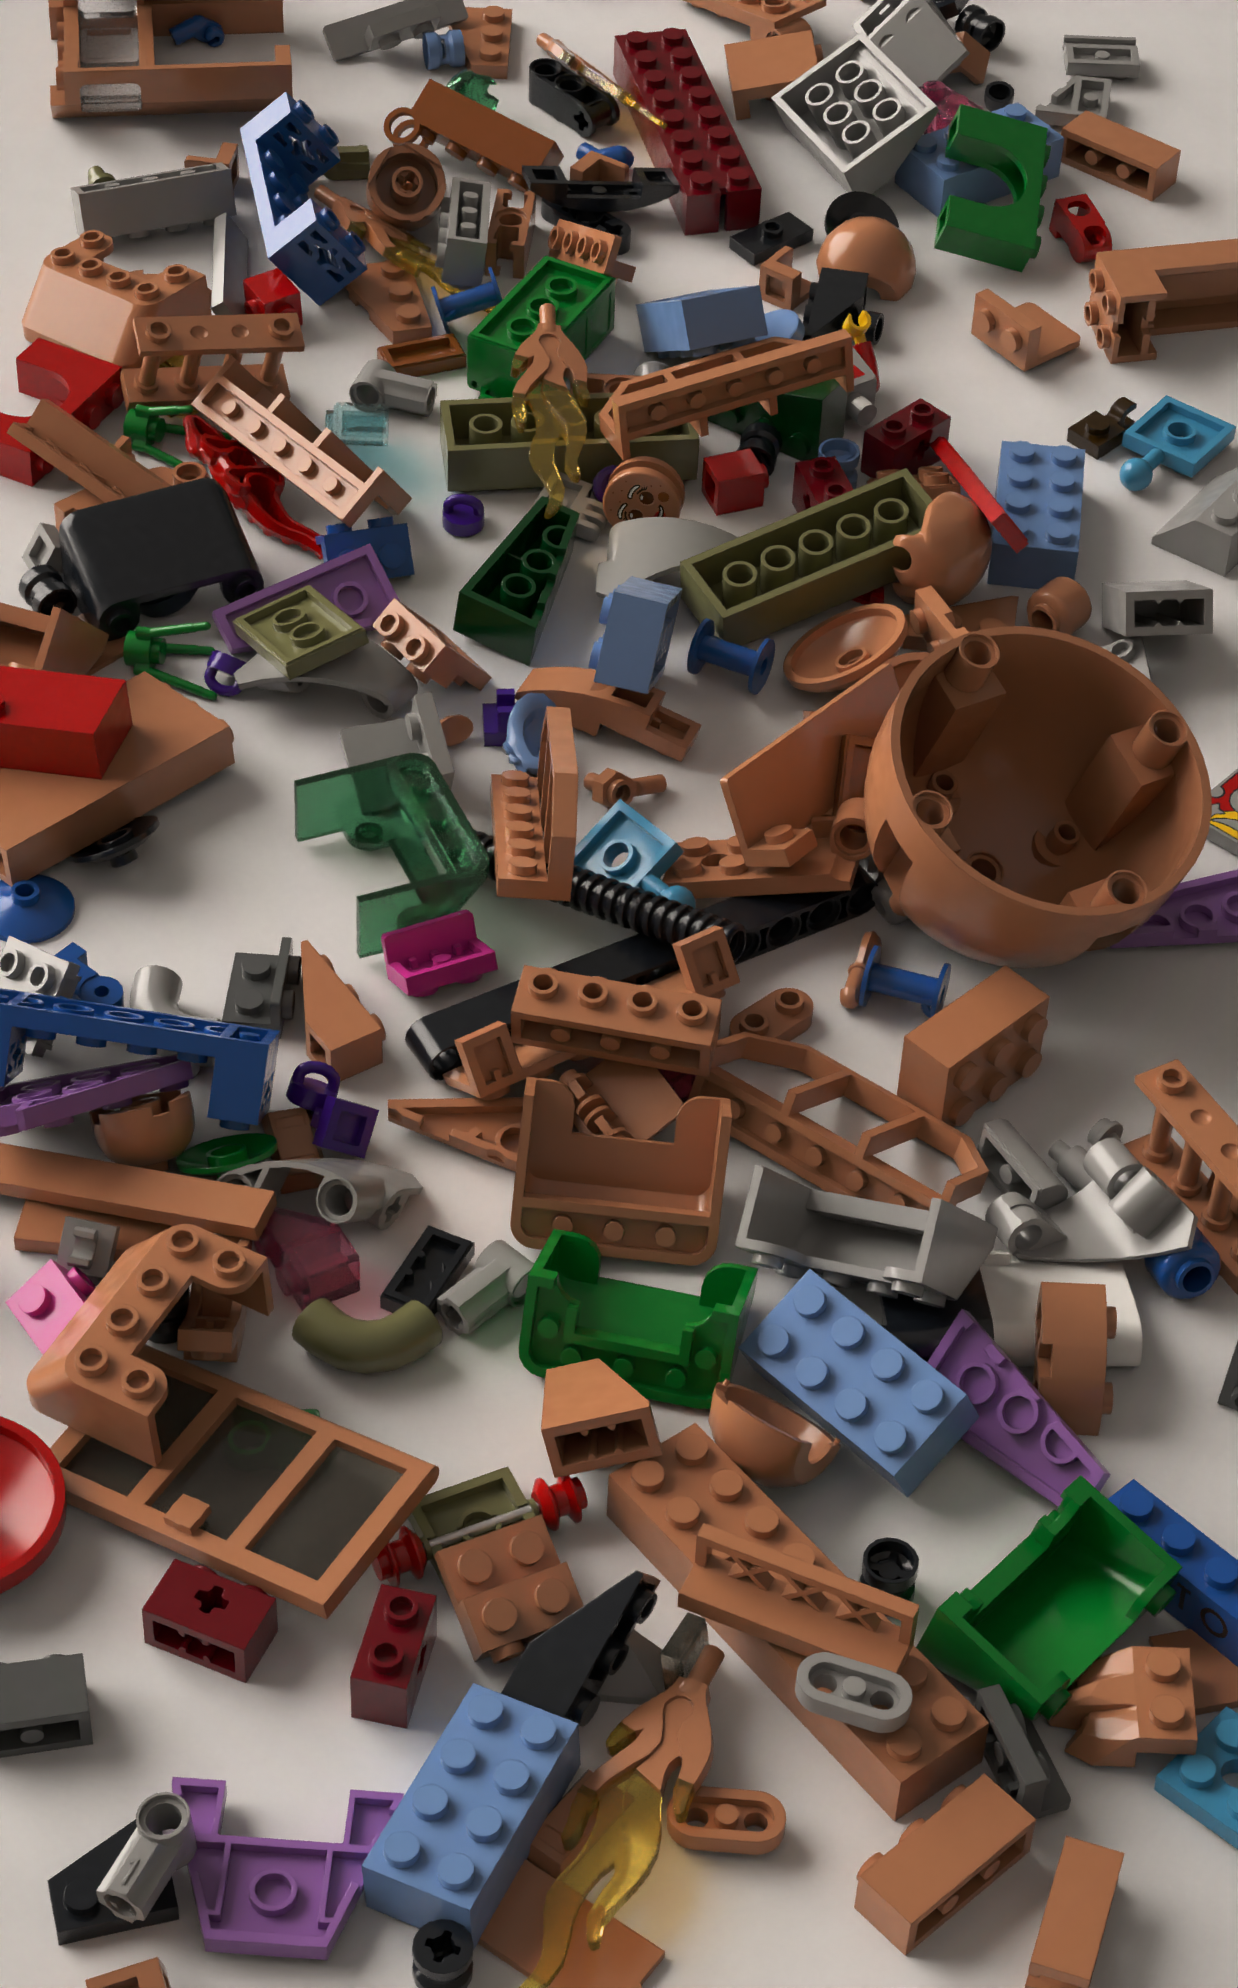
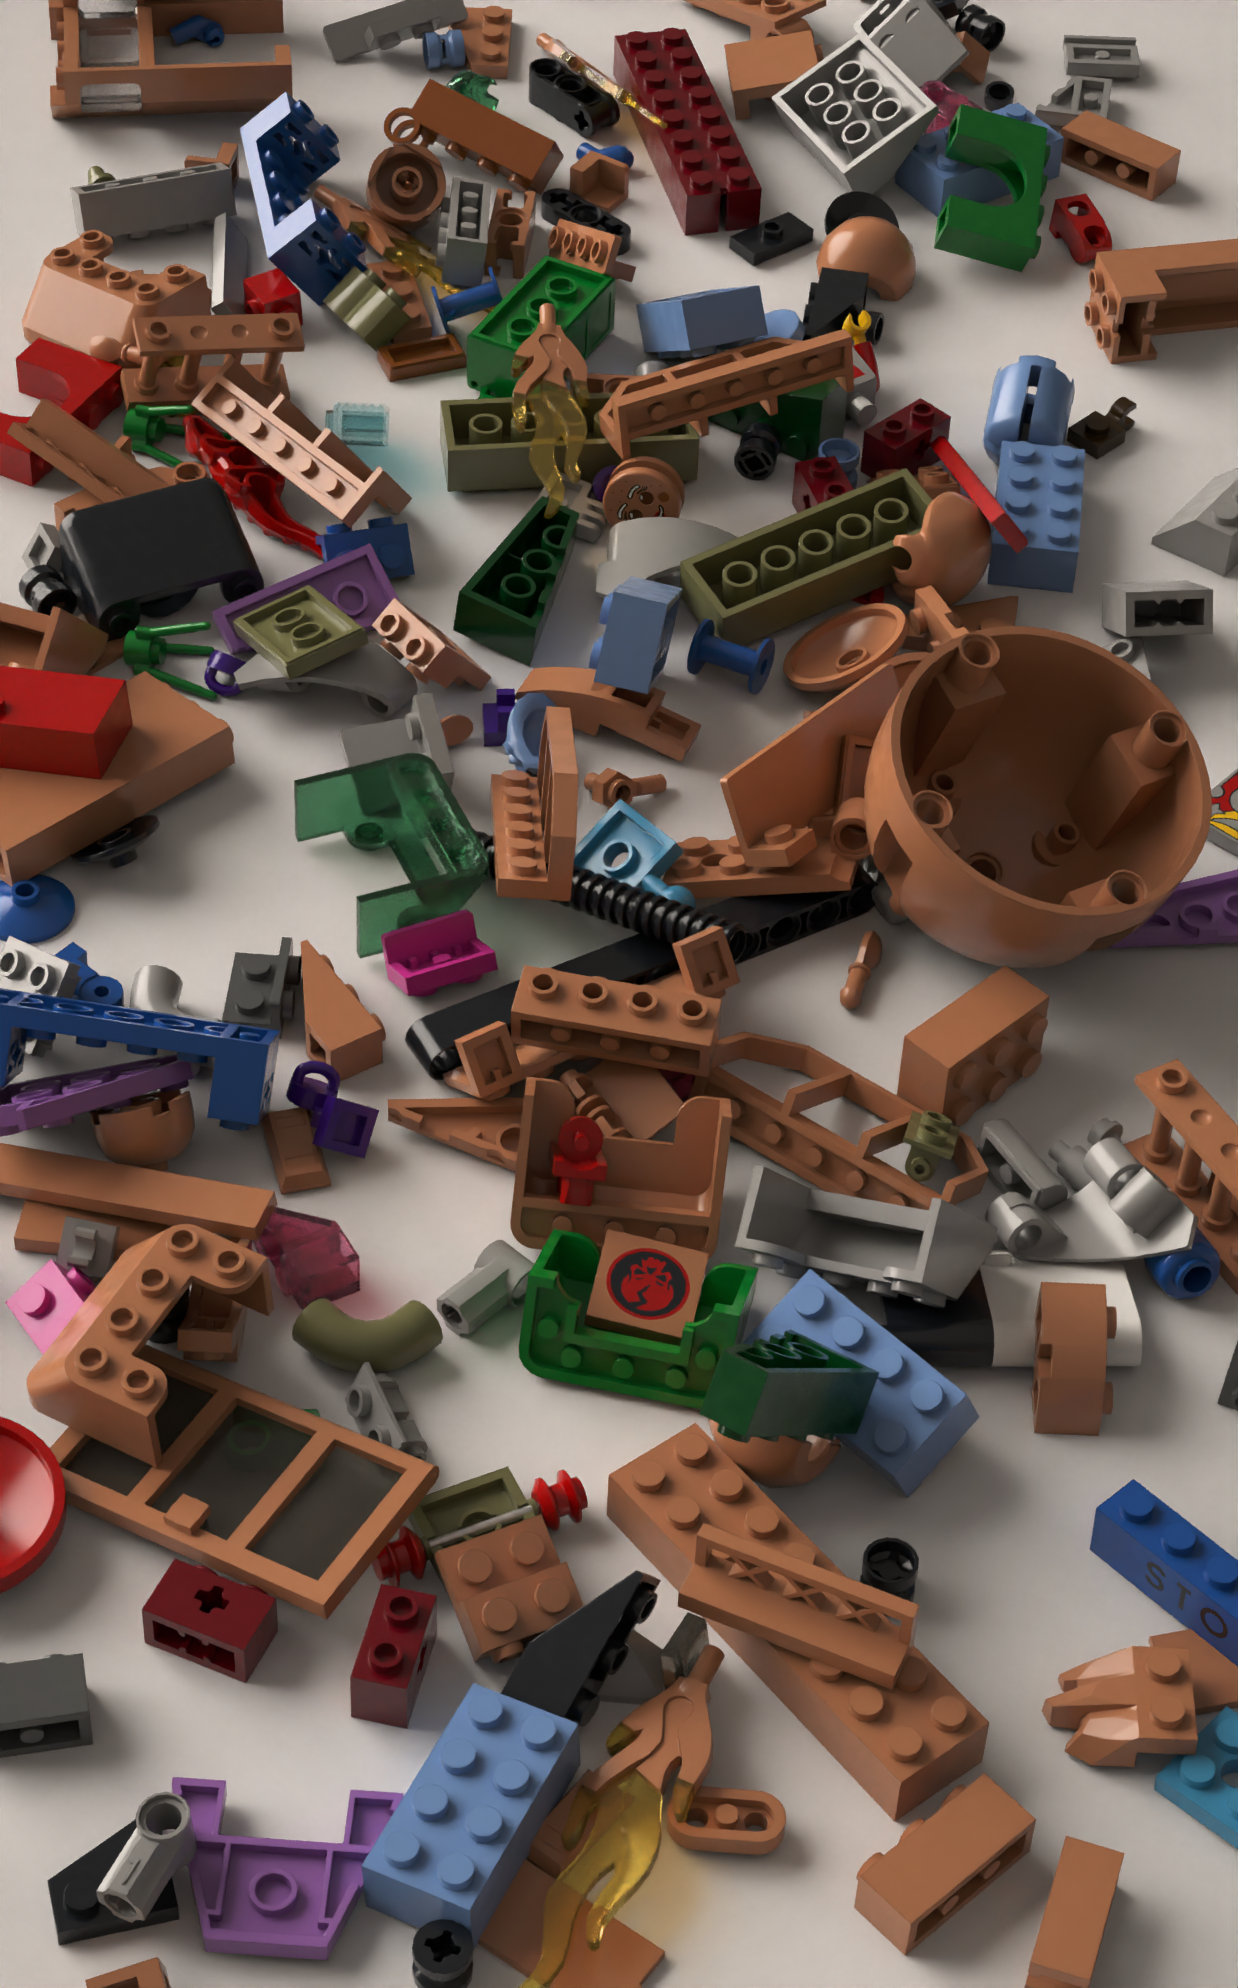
(111, 350): none -> nougat piece
(226, 1154): green dish -> none
(348, 1191): light grey panel -> none
(353, 164): olive piece -> none
(366, 308): none -> olive brick
(382, 1412): none -> light grey hinge
(383, 385): light grey piece -> none
(428, 1270): black plate -> none
(463, 515): dark purple tile -> none
(578, 1160): none -> red hips
(595, 1419): nougat slope -> none
(645, 1287): none -> tile
(646, 188): black slope -> none
(734, 481): red brick -> none
(778, 1015): nougat plate -> none
(781, 283): nougat panel -> none
(787, 1390): none -> dark green wedge
(855, 1691): light grey plate -> none
(904, 984): blue piece -> none
(930, 1139): none -> olive hinge
(1013, 405): none -> medium blue cylinder
(1015, 1420): medium lavender wing -> none
(1019, 1756): dark grey bracket -> none
(1020, 333): nougat bracket -> none
(1052, 1604): green windscreen -> none
(1059, 606): nougat head -> none
(1159, 442): dark azure plate -> none

